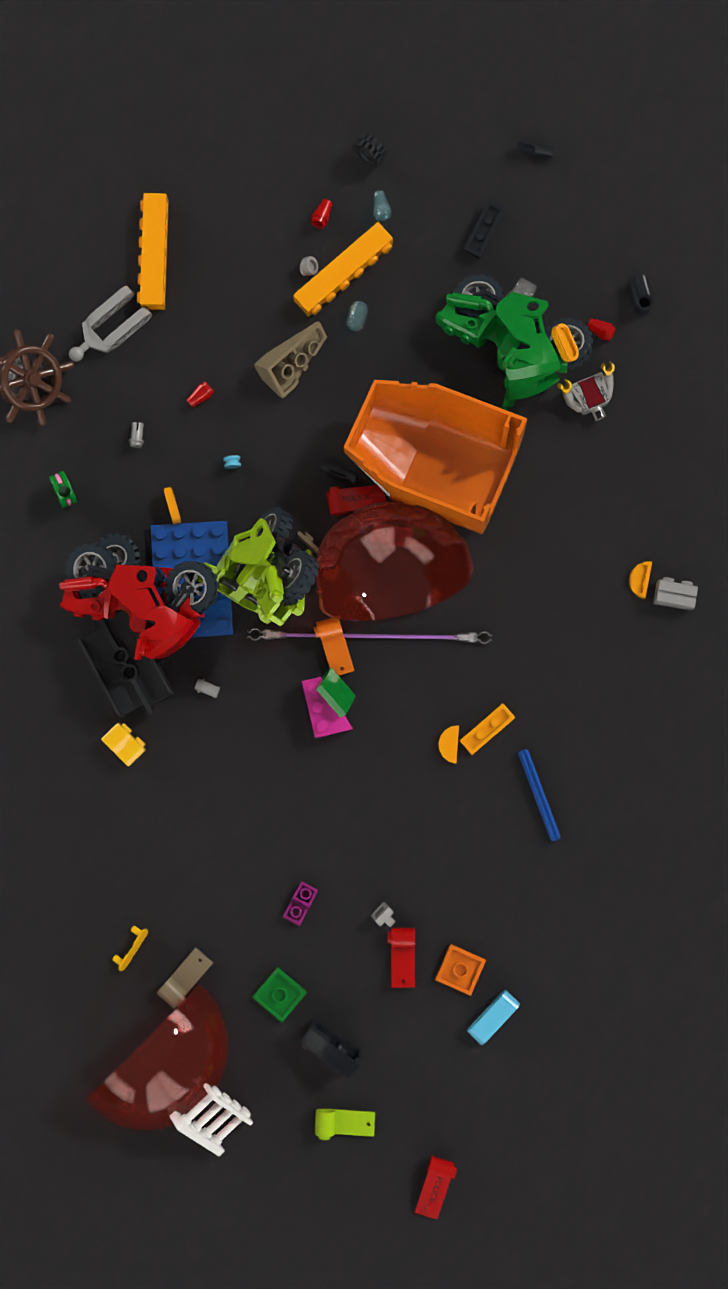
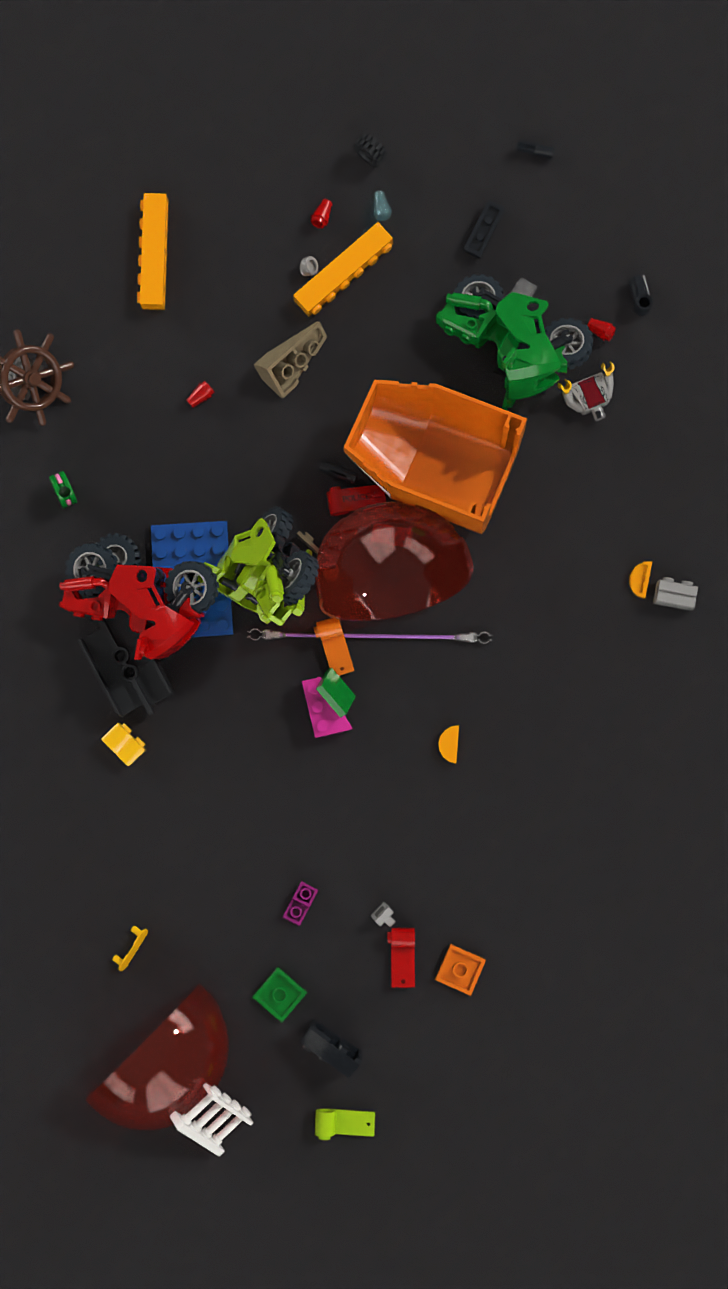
(100, 315): light grey piece -> none
(136, 435): light grey pin -> none
(172, 505): light orange tile -> none
(184, 978): dark tan door -> none
(207, 688): light grey pin -> none
(232, 462): medium azure bush -> none
(357, 316): clear light blue brick -> none
(435, 1186): red door -> none
(487, 729): light orange tile -> none
(493, 1017): medium azure beam -> none
(539, 795): blue axle -> none
(565, 342): light orange tile -> none

